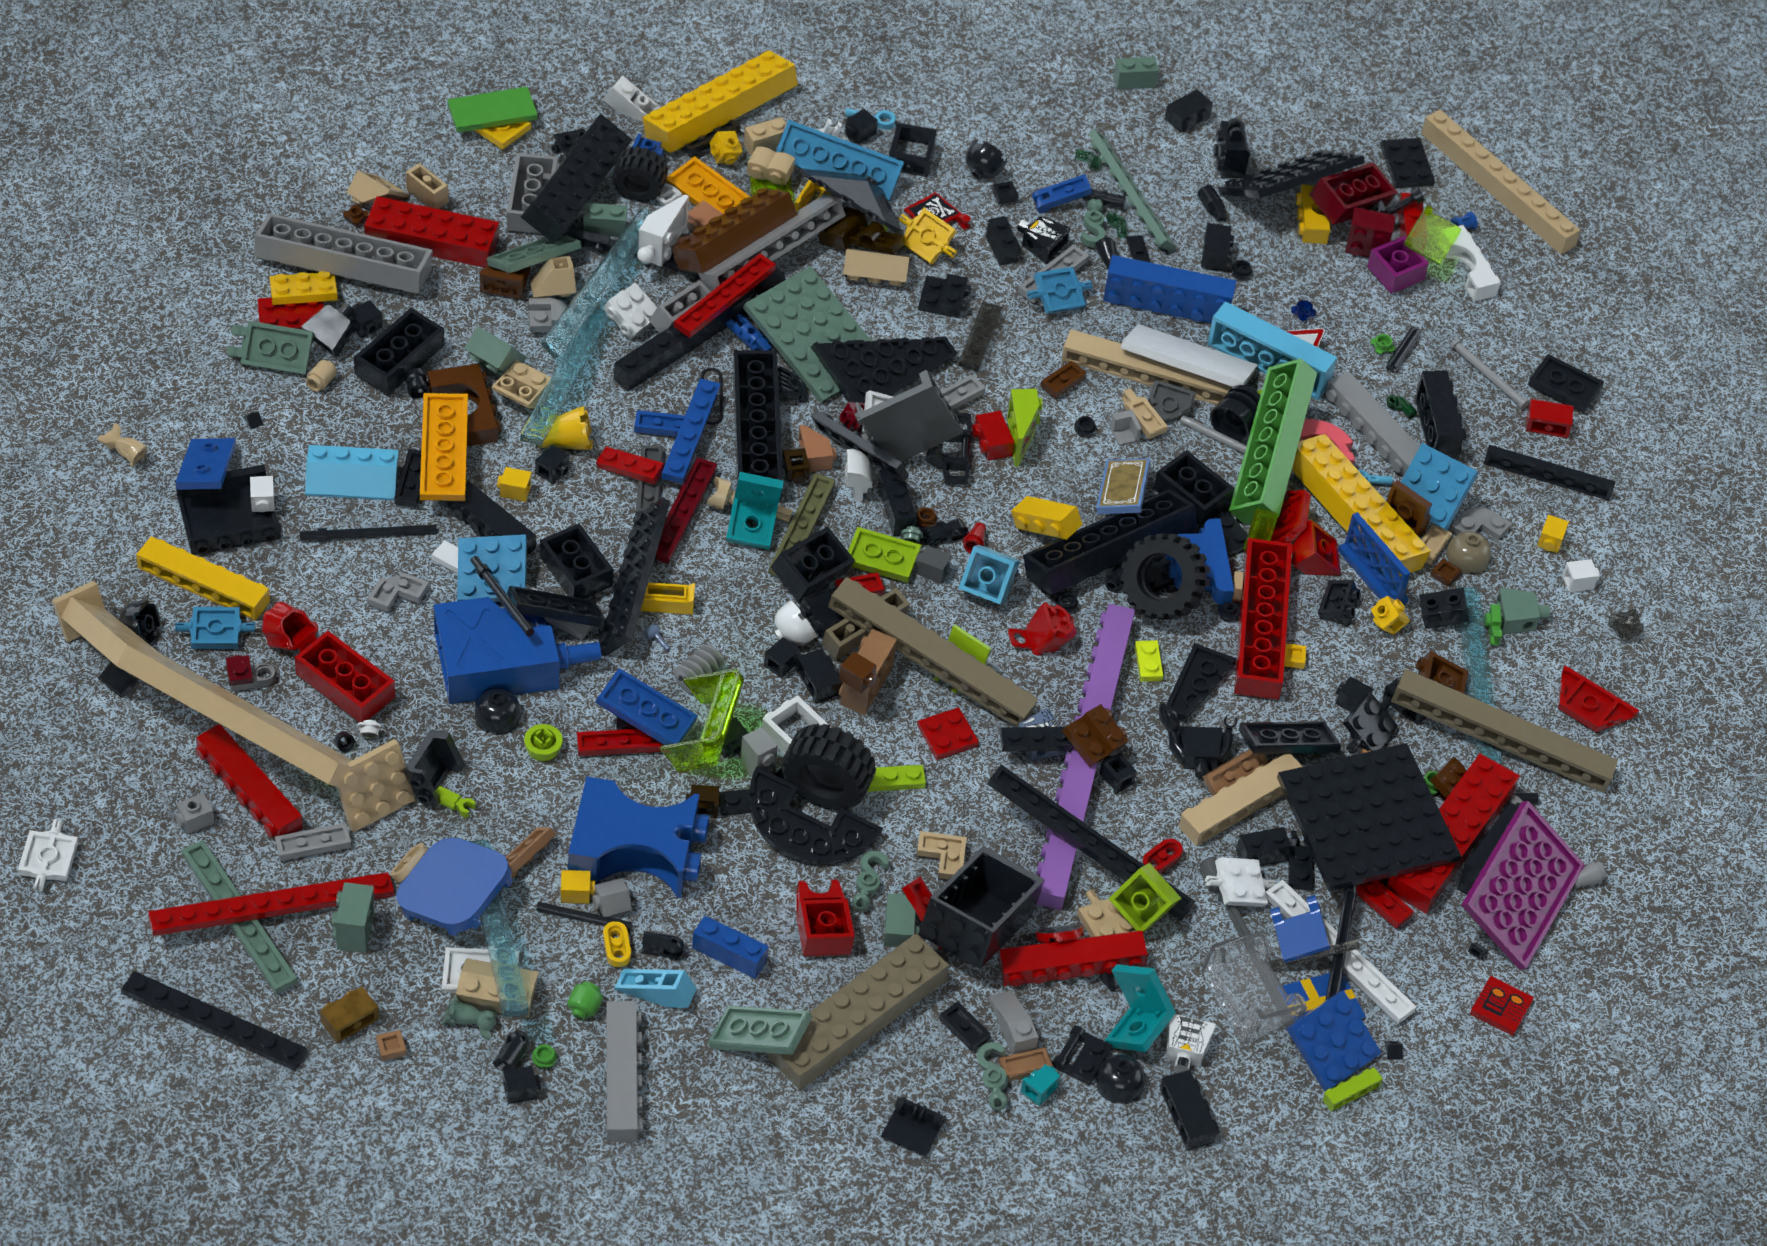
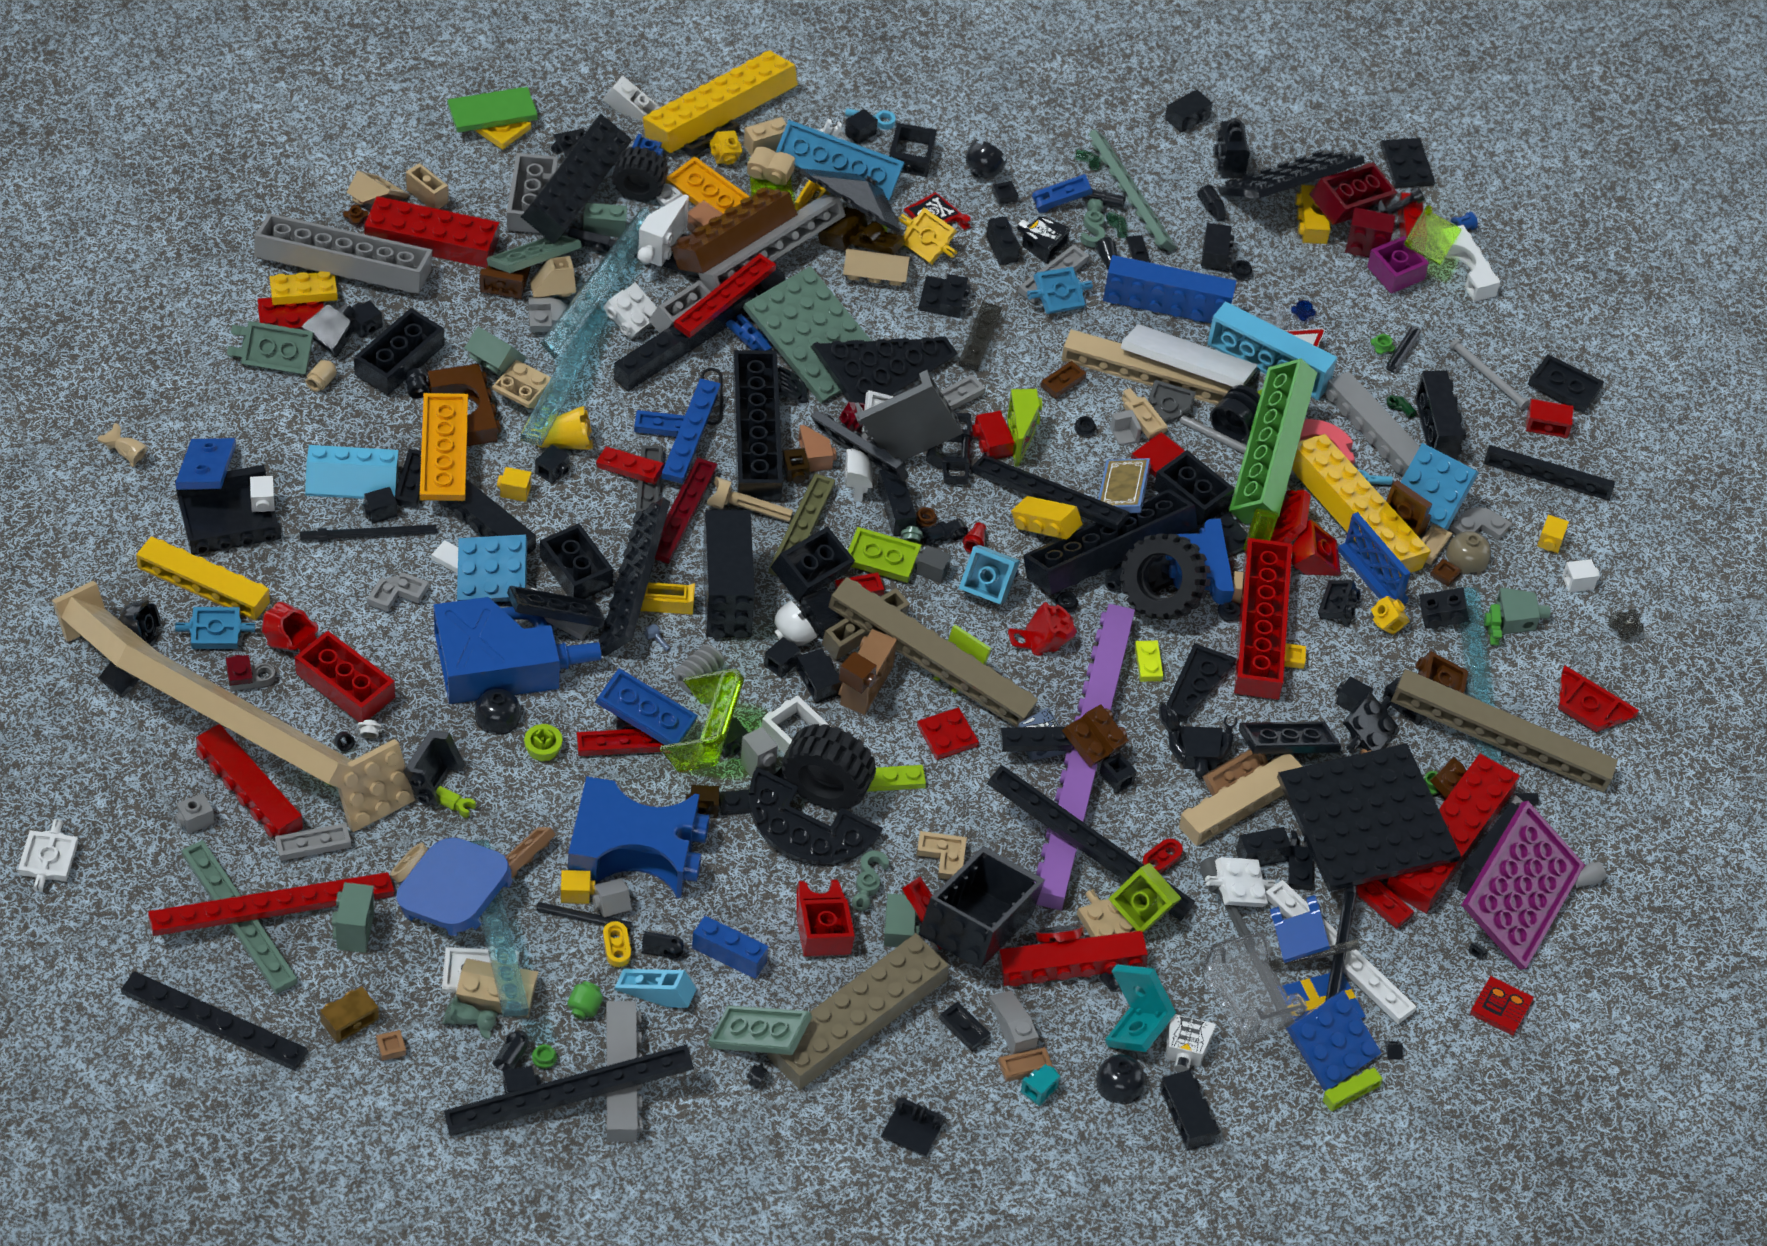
(253, 420): black piece -> none
(380, 505): none -> black brick
(485, 573): black bar -> none
(568, 1090): none -> black plate
(728, 573): none -> black container
(756, 1074): none -> black plate
(758, 500): teal bracket -> none
(994, 1076): sand green piece -> none
(1045, 489): none -> black tile
(1089, 1058): black plate -> none
(1136, 73): sand green brick -> none
(1160, 451): none -> red tile
(1500, 182): tan brick -> none

